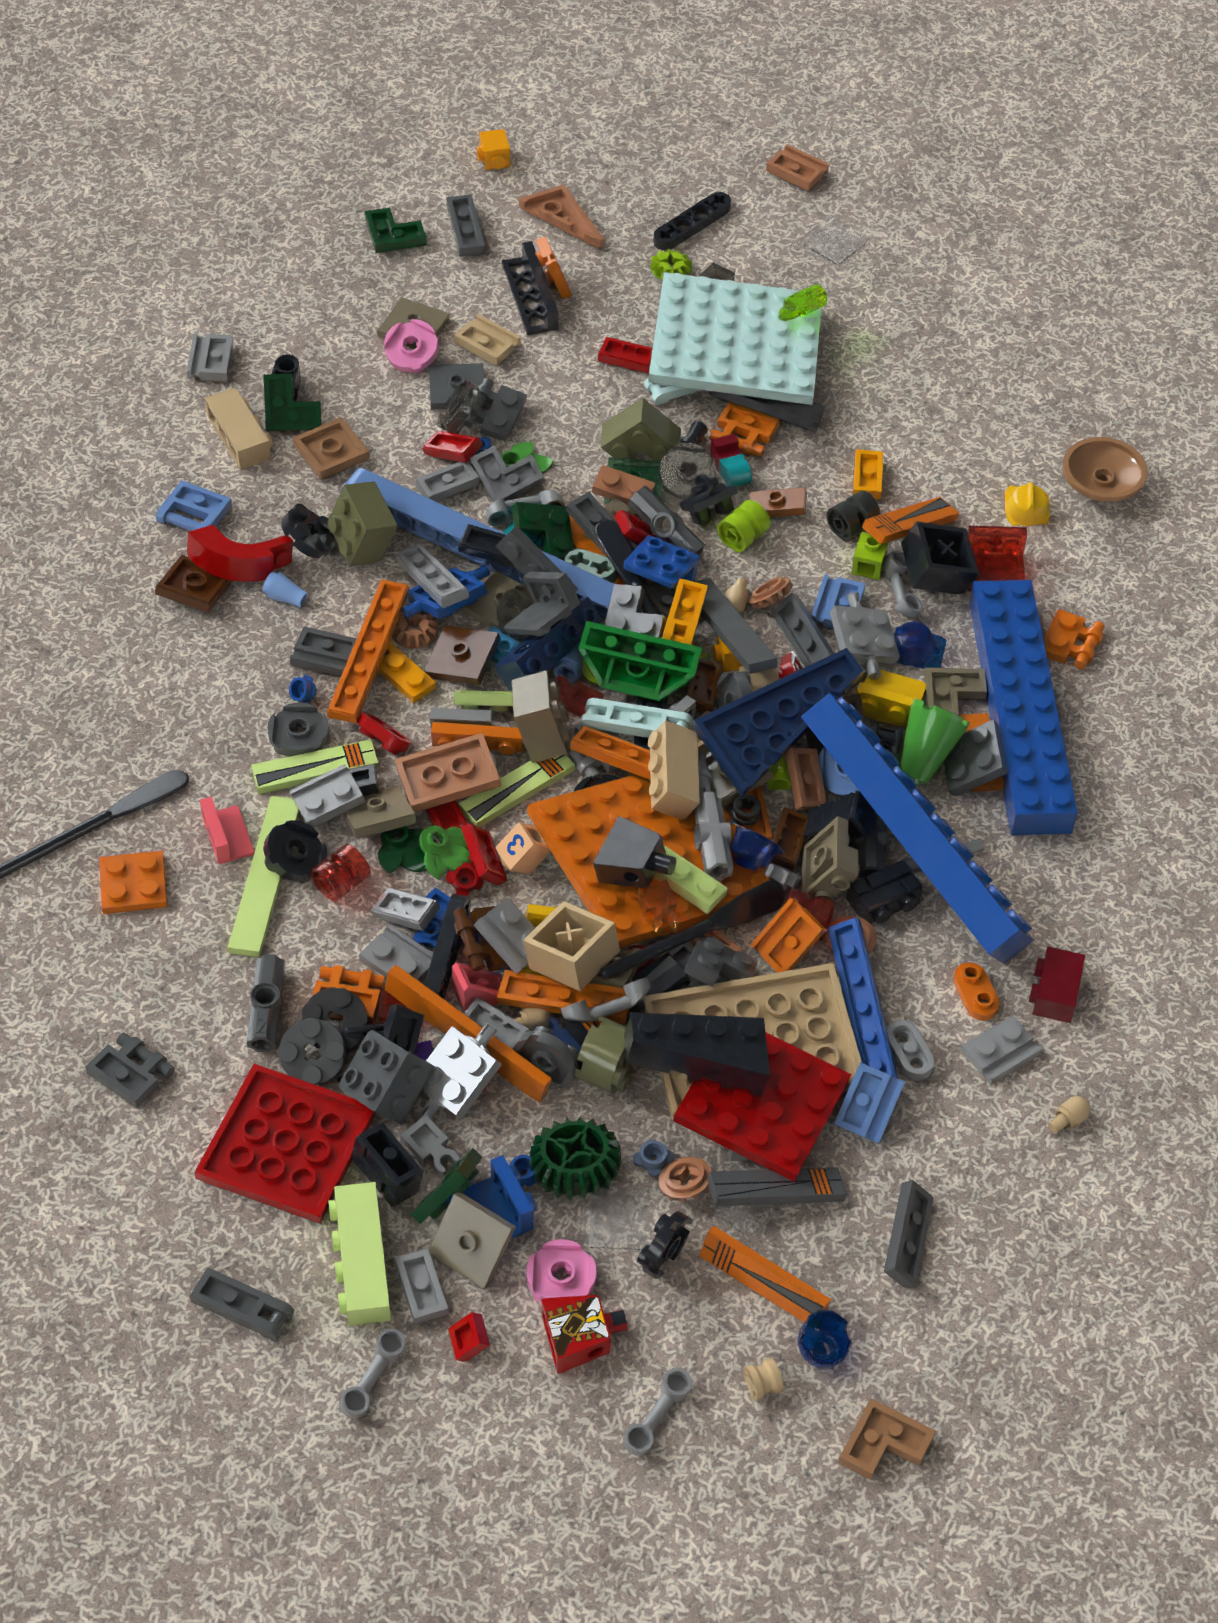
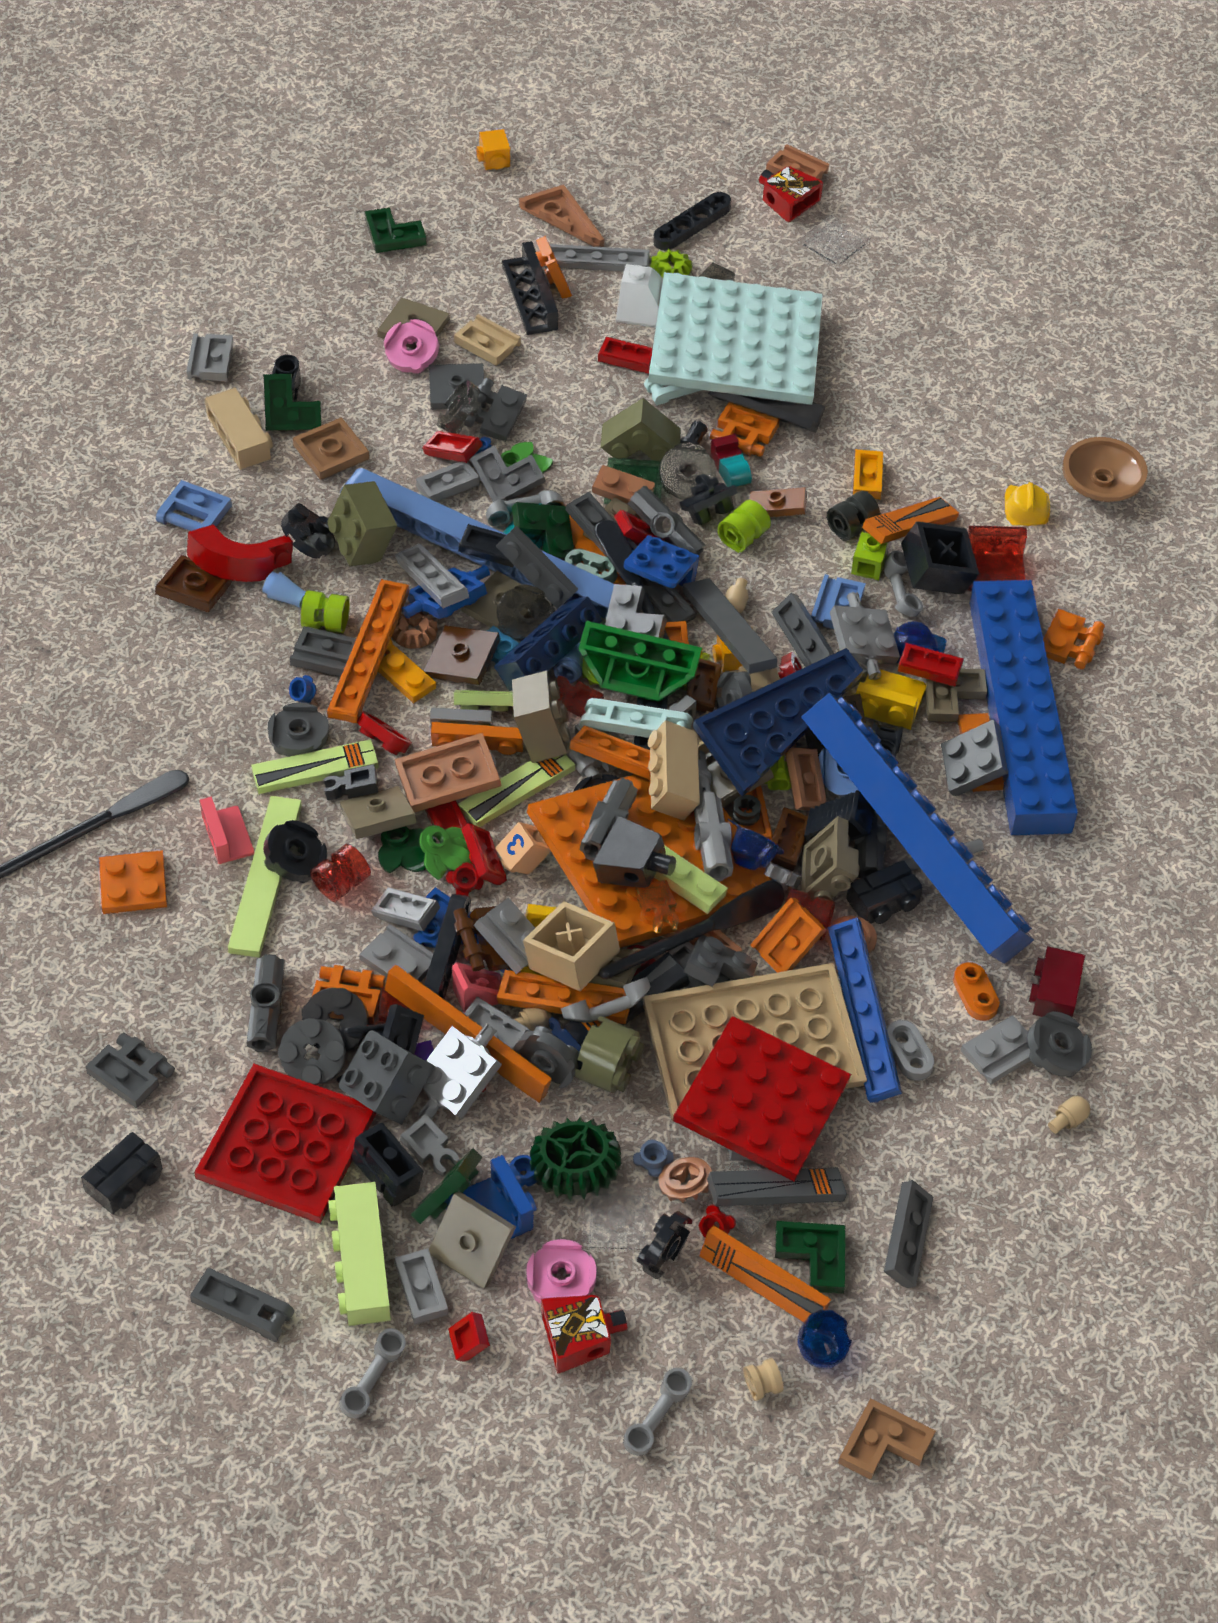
(122, 1173): none -> black brick
(327, 796): light grey plate -> none
(335, 613): none -> lime wheel
(465, 225): dark grey plate -> none
(552, 600): dark grey bracket -> none
(599, 257): none -> light grey tile
(615, 803): none -> dark grey piece
(639, 296): none -> white slope
(685, 611): light orange plate -> none
(701, 1047): black wedge -> none
(714, 1215): none -> red plate
(770, 592): nougat gear -> none
(790, 191): none -> red torso
(803, 302): clear neon green hinge -> none
(821, 1246): none -> dark green plate
(869, 1103): medium blue plate -> none
(929, 740): bright green cone -> none
(930, 664): none -> red plate
(1046, 1052): none -> dark grey plate

